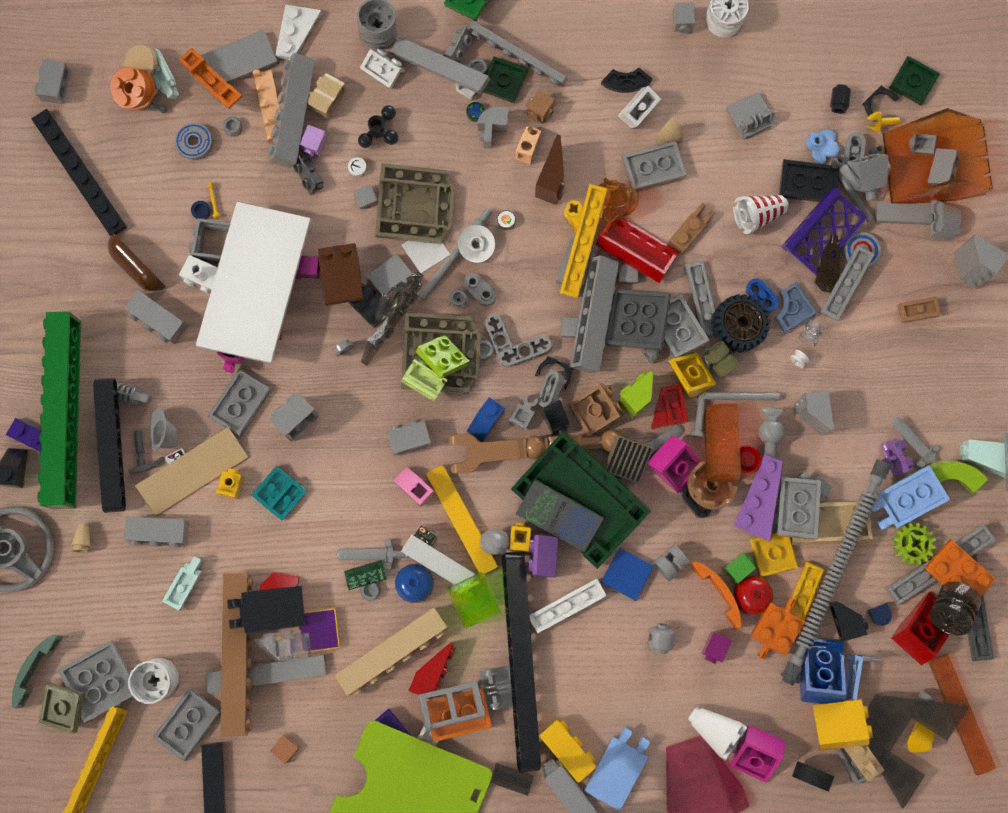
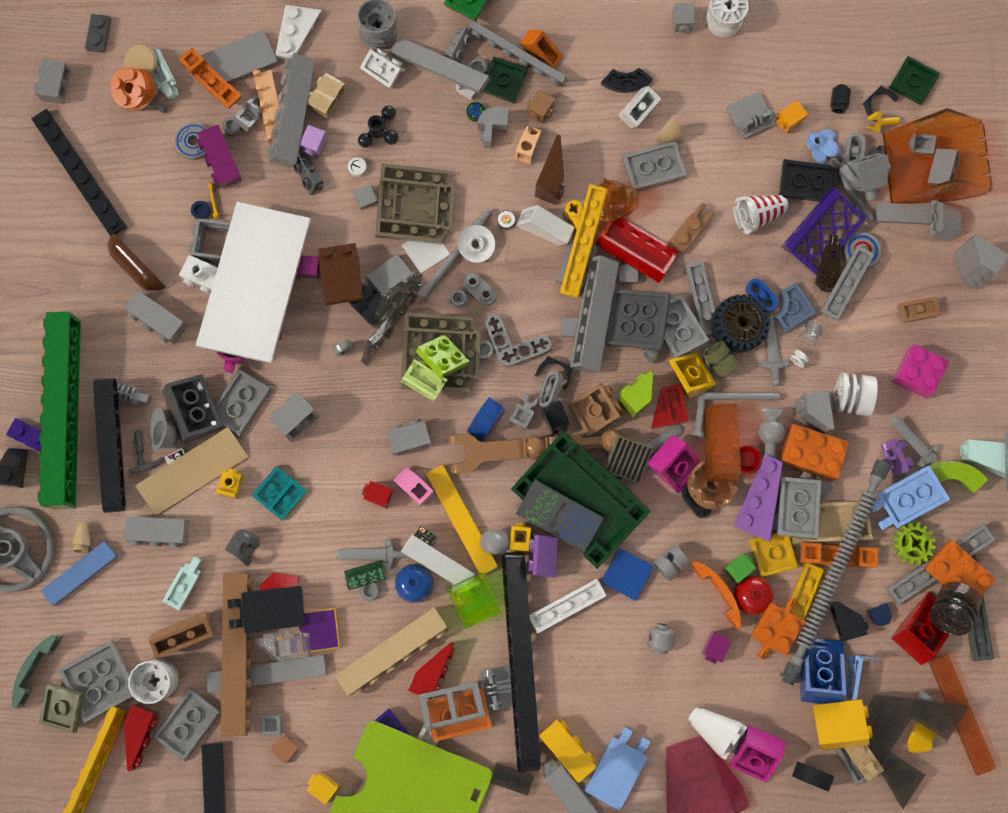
(79, 573): none -> medium blue tile
(98, 33): none -> dark grey plate
(136, 732): none -> red slope
(181, 635): none -> medium nougat brick
(191, 408): none -> dark grey slope
(218, 156): none -> magenta brick
(237, 543): none -> dark grey helmet
(249, 114): none -> light grey slope
(271, 724): none -> light grey tile
(322, 787): none -> yellow brick
(377, 494): none -> red brick
(541, 47): none -> orange slope
(545, 225): none -> white slope
(773, 362): none -> light grey sword
(791, 116): none -> light orange brick
(813, 452): none -> orange brick
(823, 554): none -> orange slope
(860, 394): none -> white wheel
(920, 371): none -> dark pink brick

